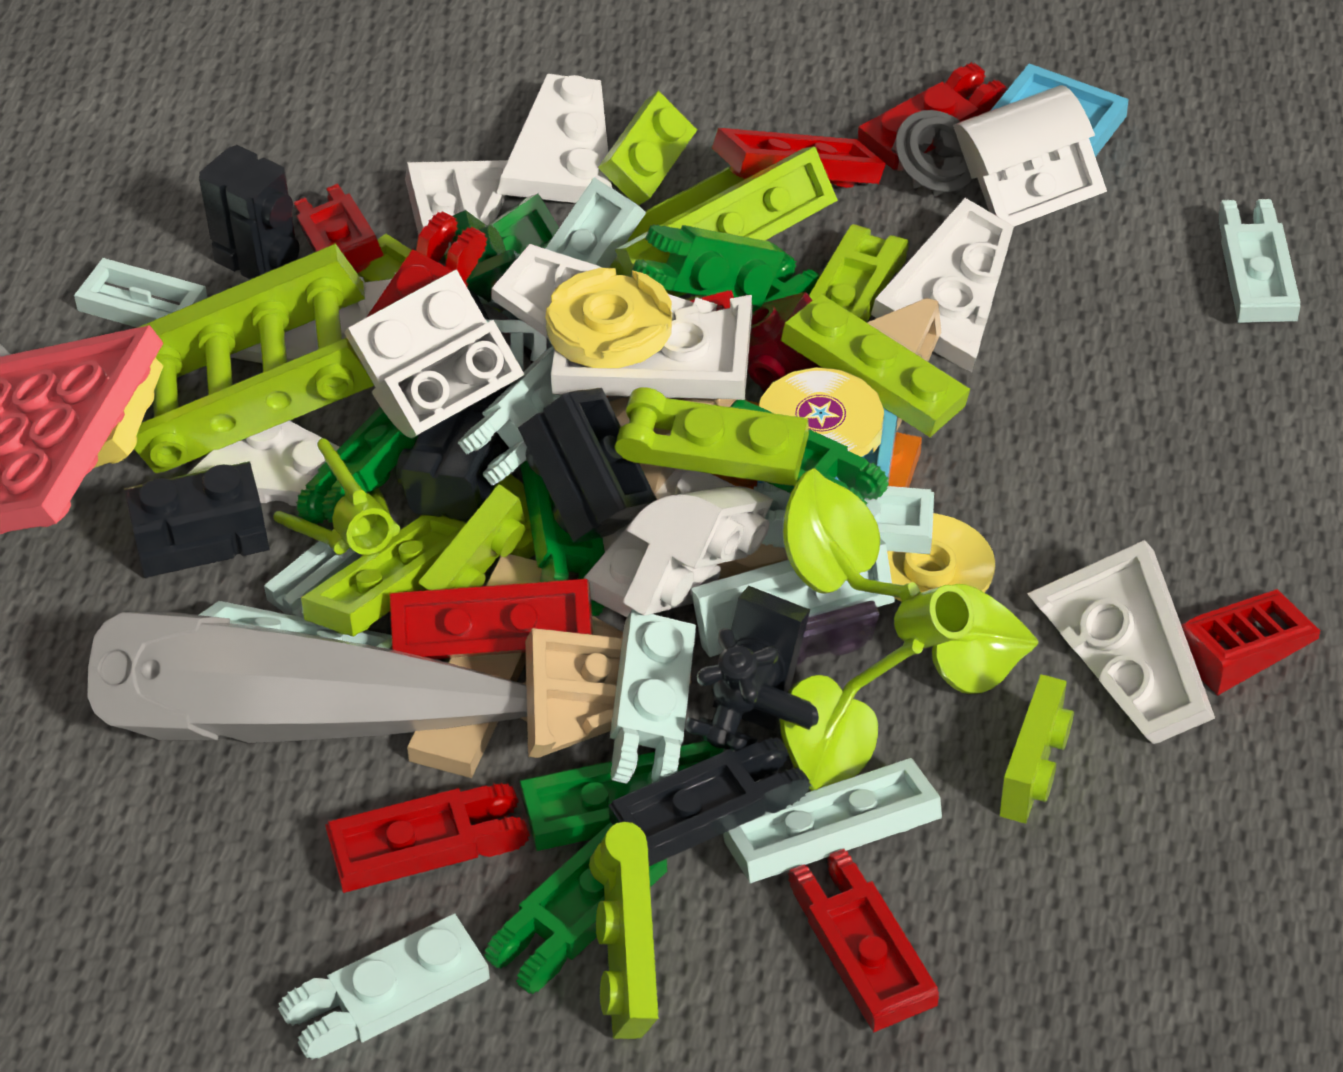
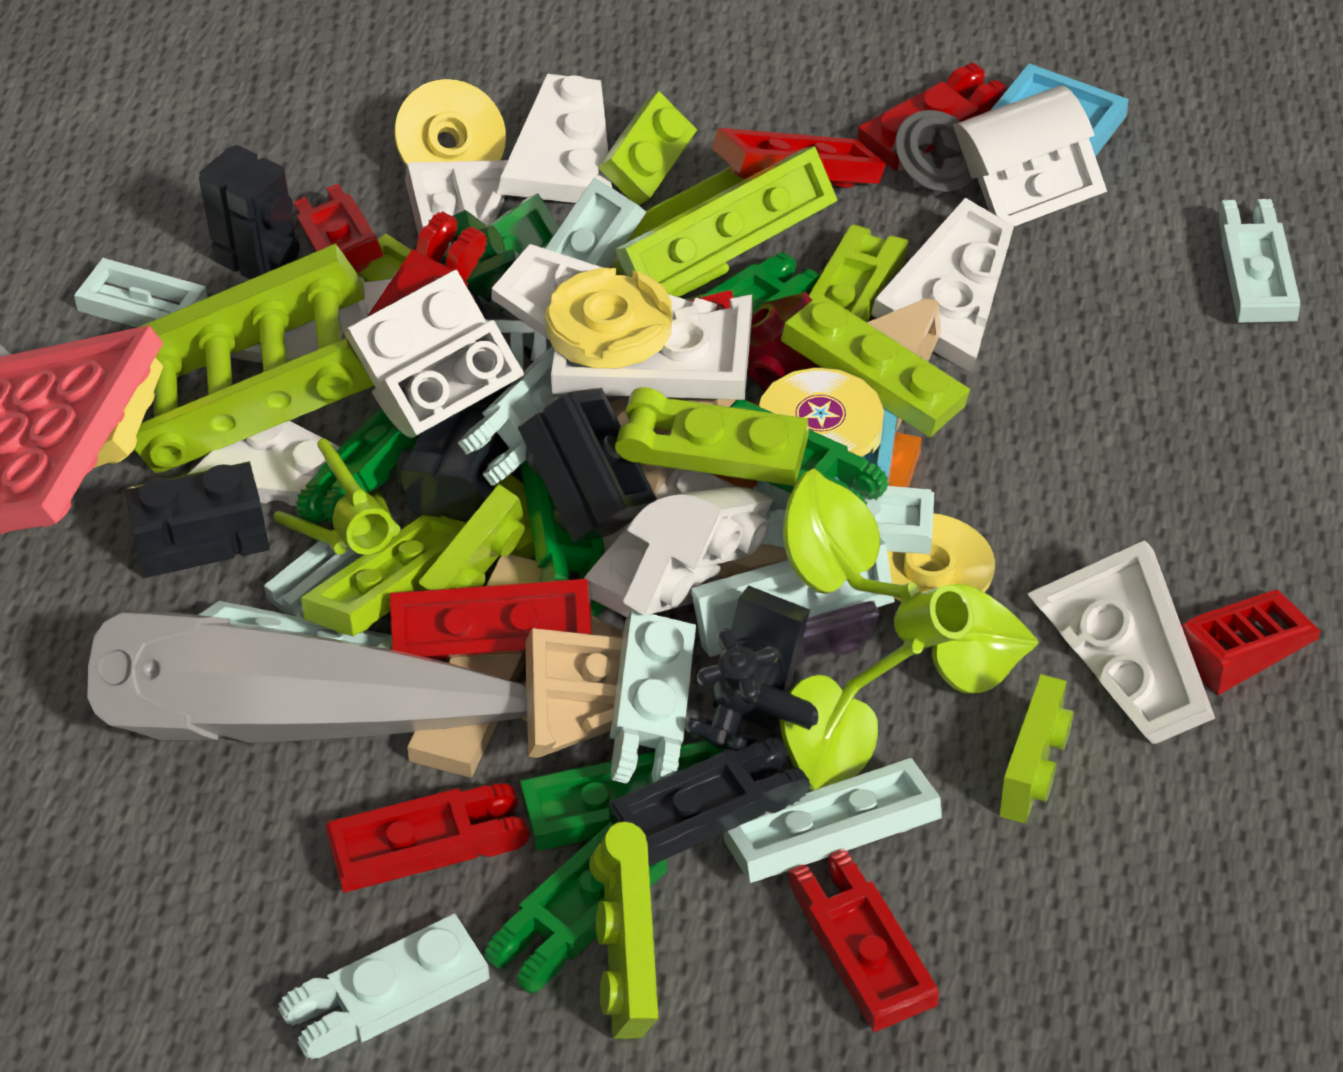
(453, 109): none -> light yellow dish
(712, 262): green hinge -> none

